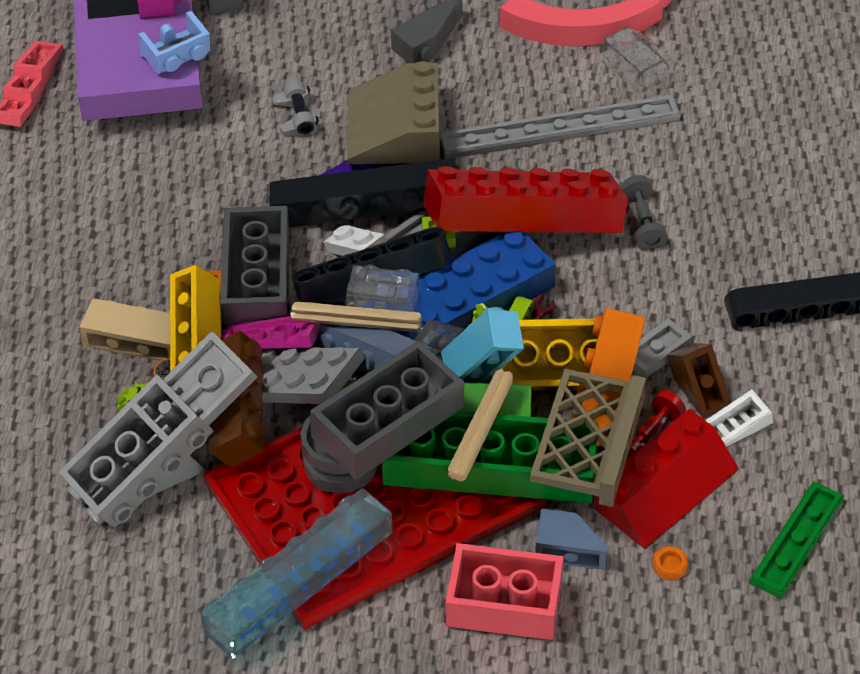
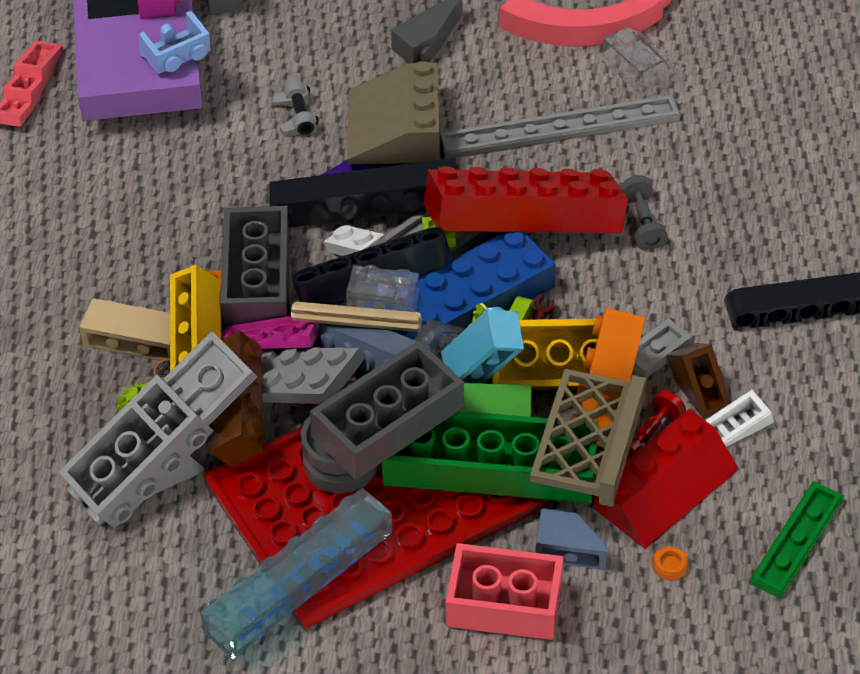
(480, 425): tan axle -> none

